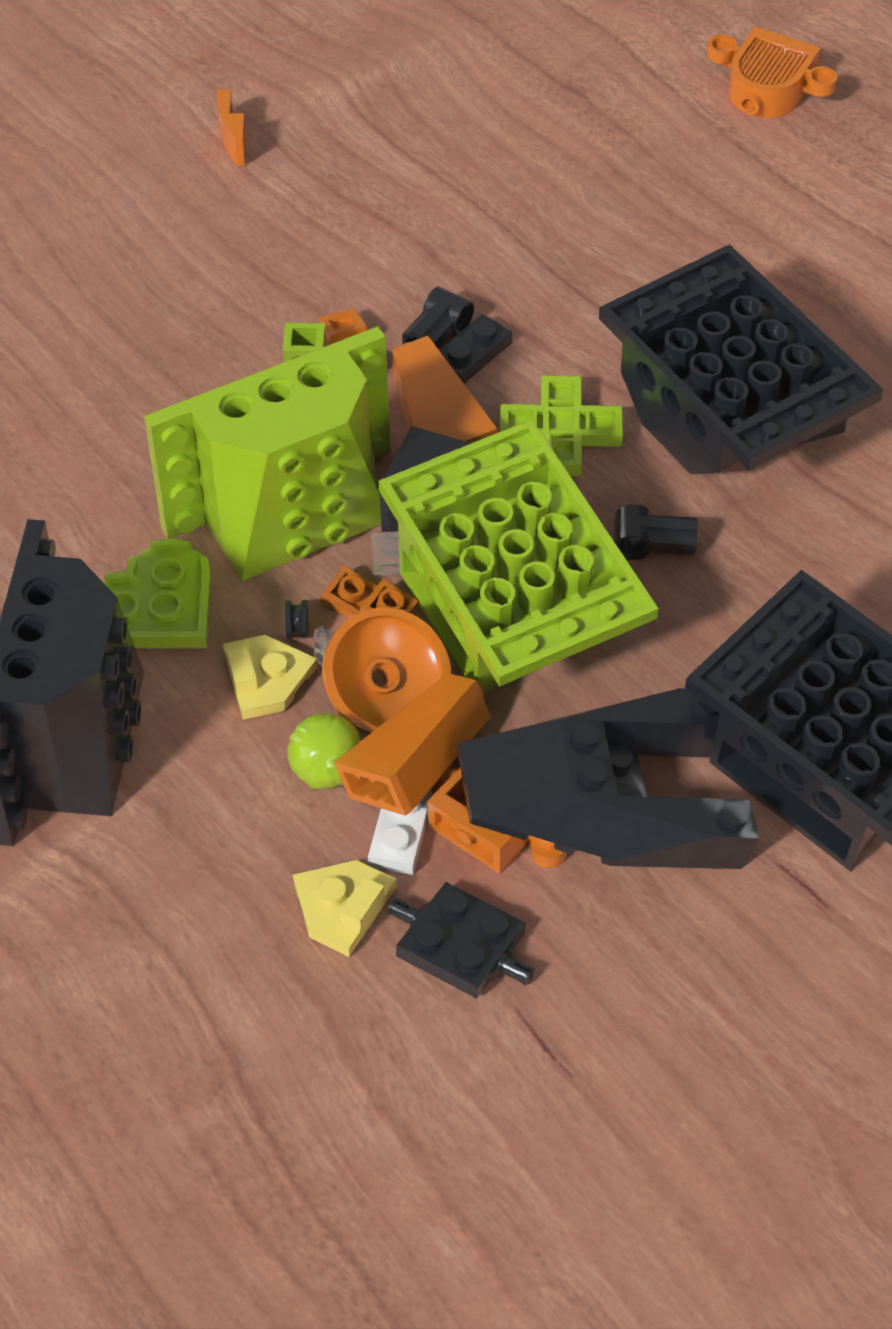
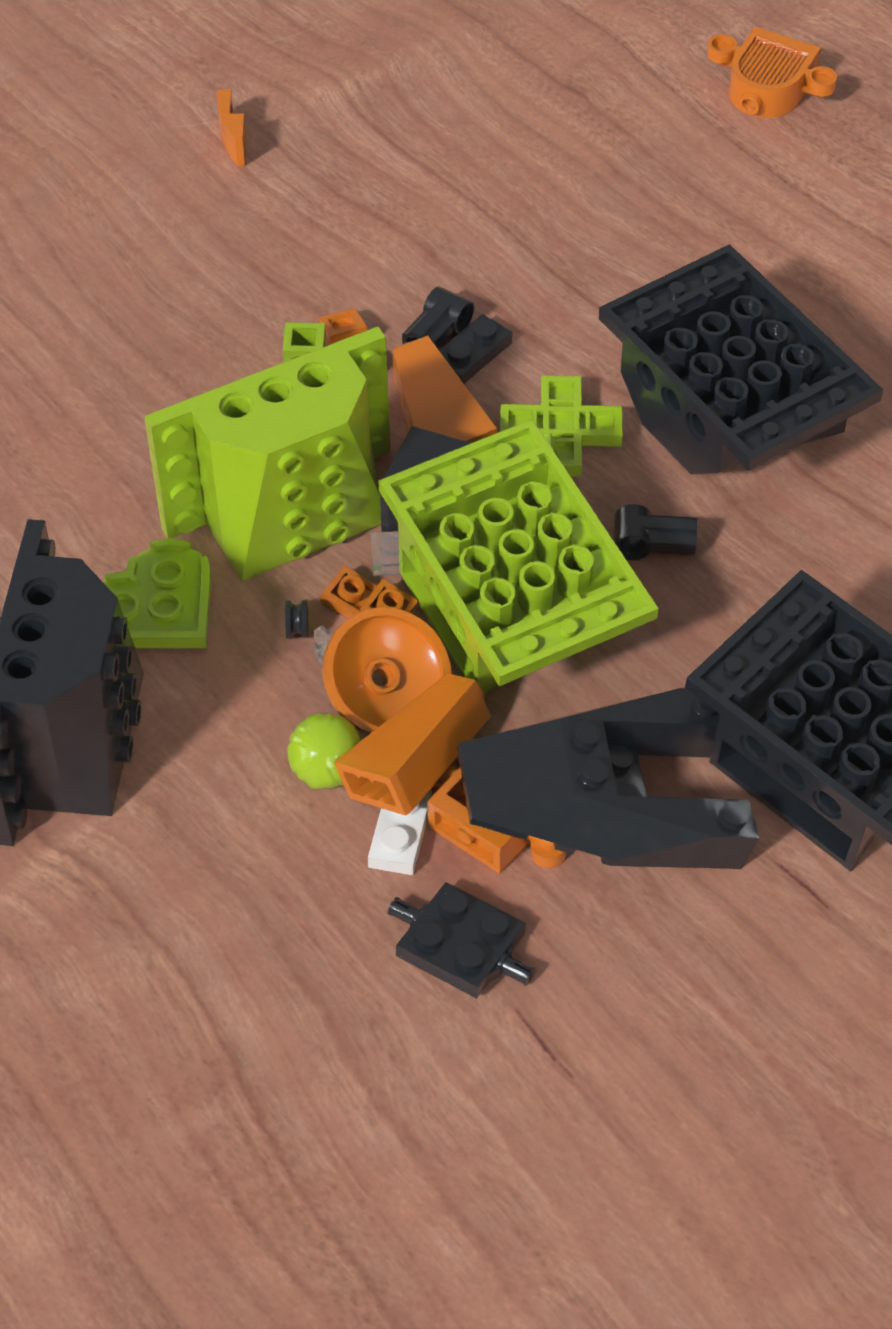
(266, 674): light yellow plate -> none
(342, 902): light yellow plate -> none

